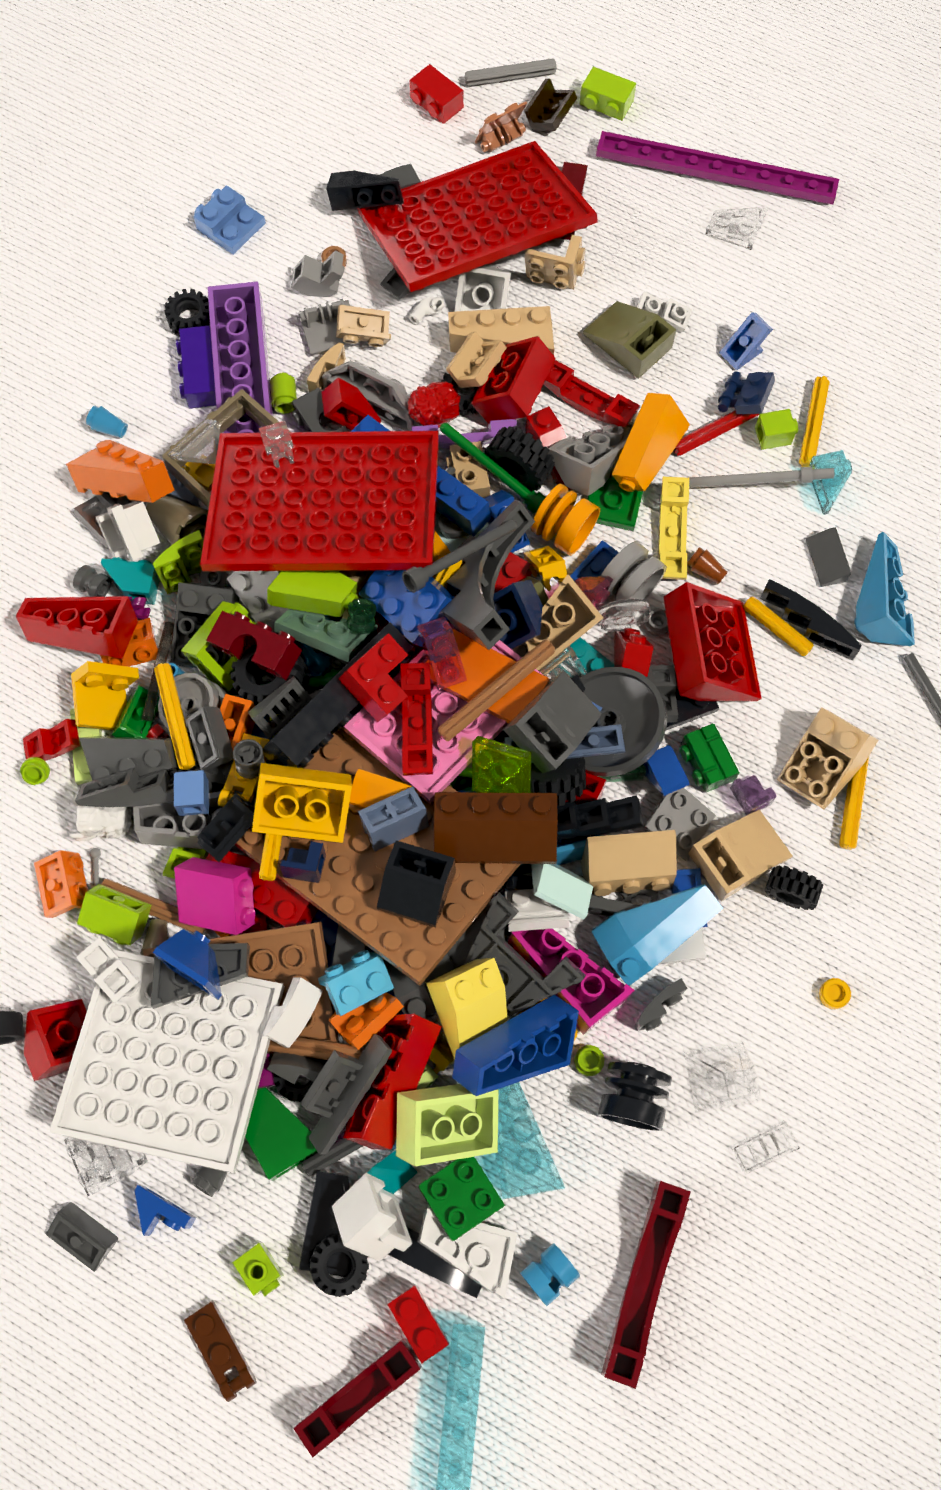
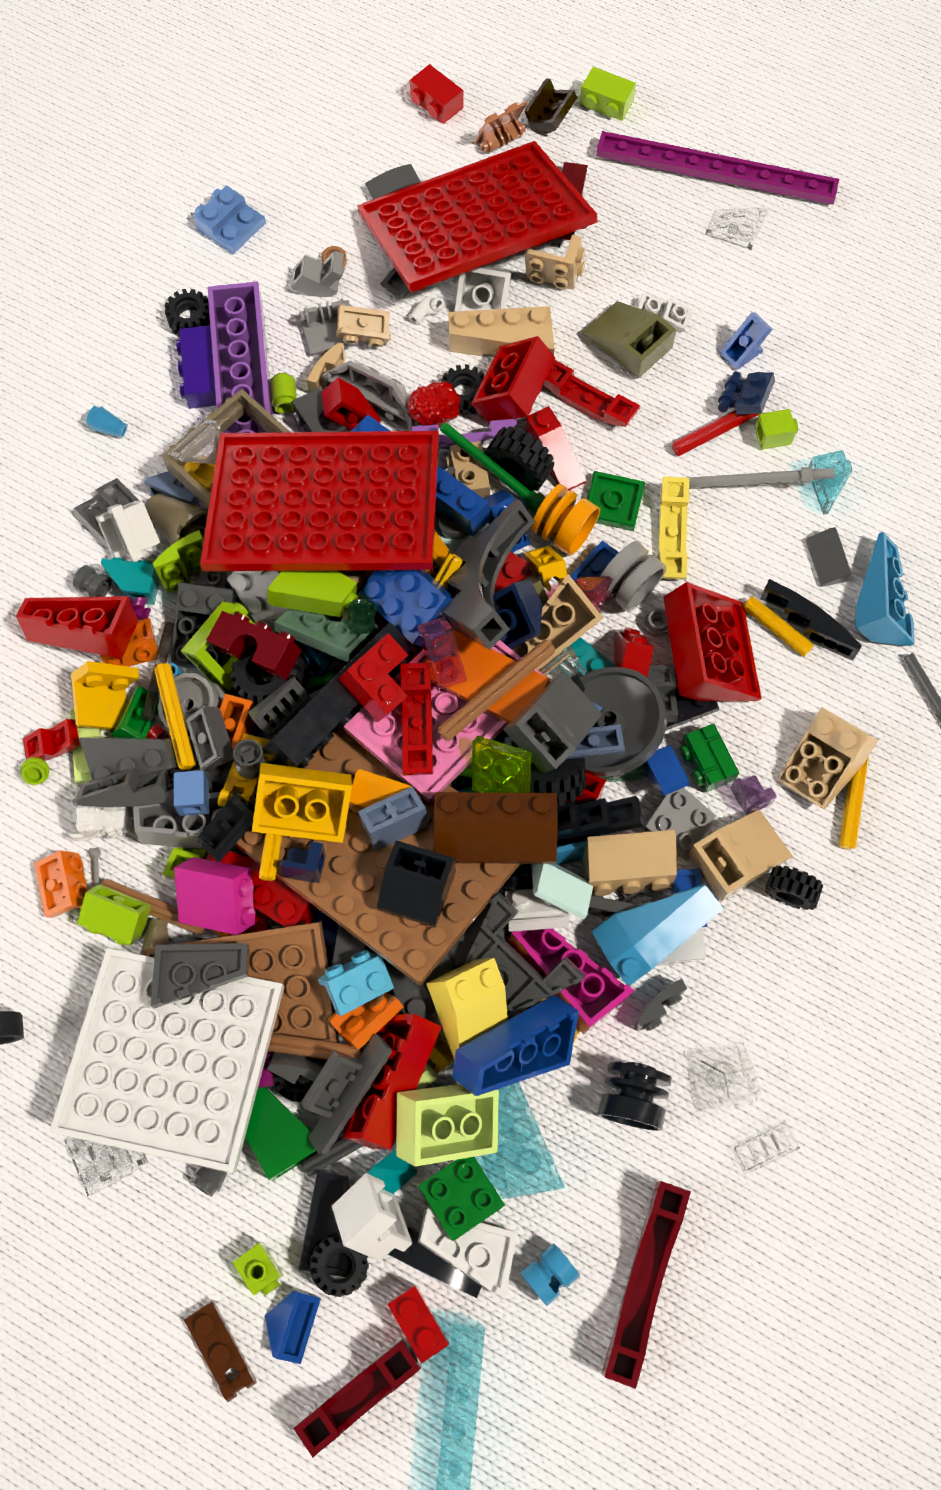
(52, 1037): red slope -> none
(81, 1236): dark grey slope -> none
(107, 970): white slope -> none
(121, 473): orange wedge -> none
(153, 1206): blue slope -> none
(192, 959): blue slope -> none
(277, 442): clear plate -> none
(291, 1018): white slope -> none
(291, 1325): none -> blue slope
(362, 190): black slope -> none
(416, 578): dark grey piece -> none
(475, 361): tan bracket -> none
(510, 72): light grey axle -> none
(589, 1060): lime plate -> none
(590, 460): light grey wedge -> none
(623, 613): clear tile -> none
(650, 442): light orange slope -> none
(707, 566): dark orange cone -> none
(814, 420): yellow axle -> none
(835, 993): yellow tile -> none

